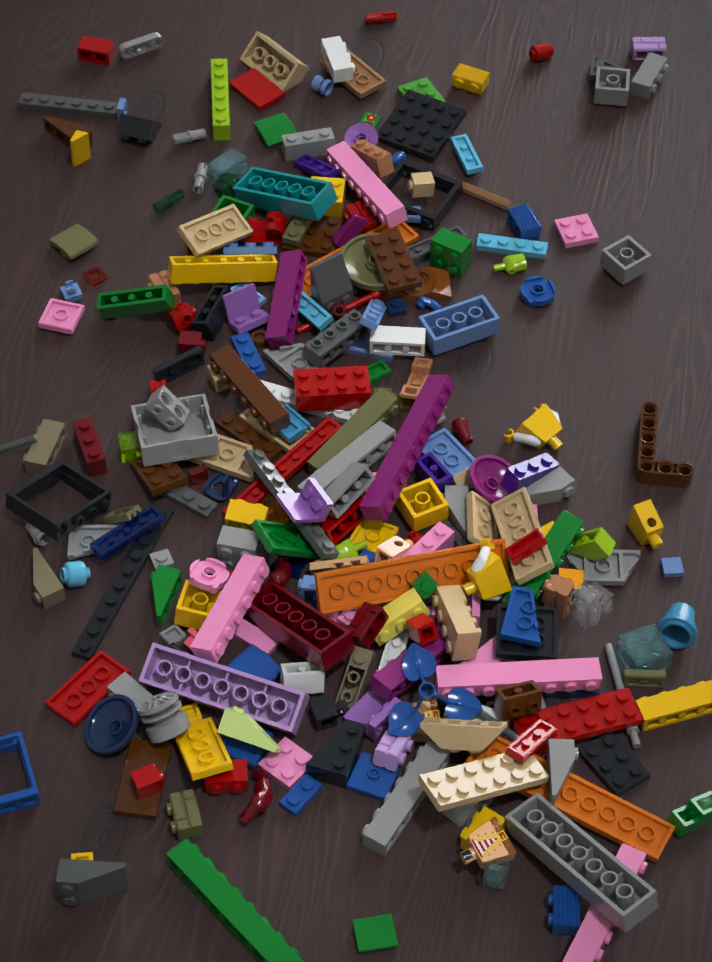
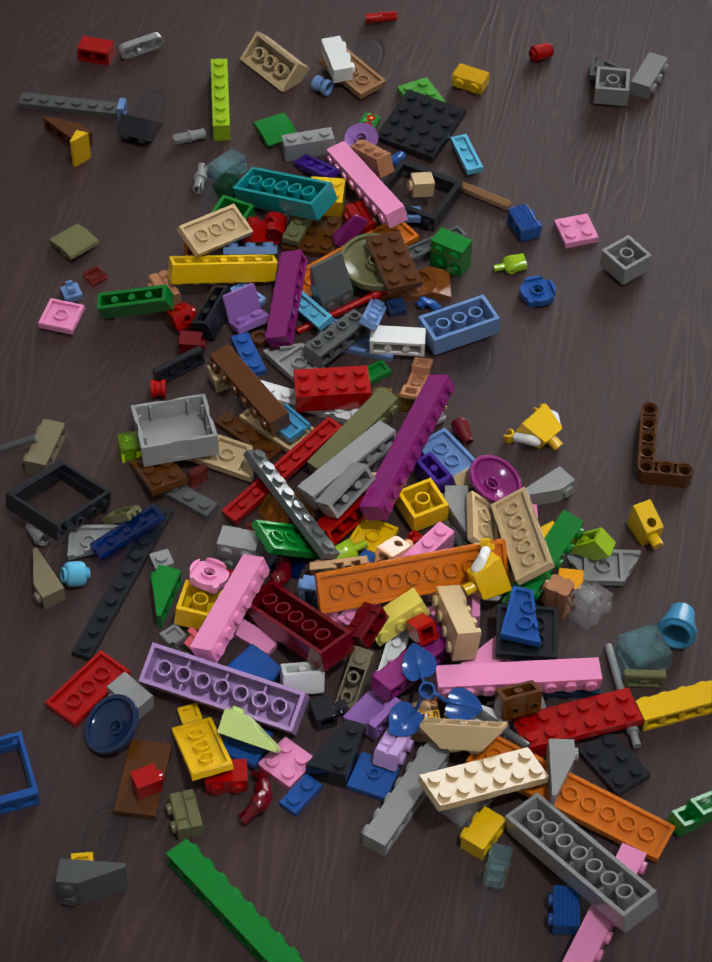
(89, 447): dark red brick -> none
(163, 717): light grey wheel -> none
(167, 408): light grey brick -> none
(168, 201): clear green axle -> none
(228, 485): dark blue piece -> none
(242, 514): yellow brick -> none
(257, 89): red tile -> none
(307, 506): medium lavender bracket -> none
(332, 311): dark red cone -> none
(375, 933): green piece -> none
(424, 585): green plate -> none
(488, 845): torso -> none
(511, 246): medium azure plate -> none
(526, 546): red tile -> none
(528, 472): dark purple brick -> none
(531, 741): tile -> none
(643, 45): lavender brick -> none
(672, 567): medium blue tile -> none

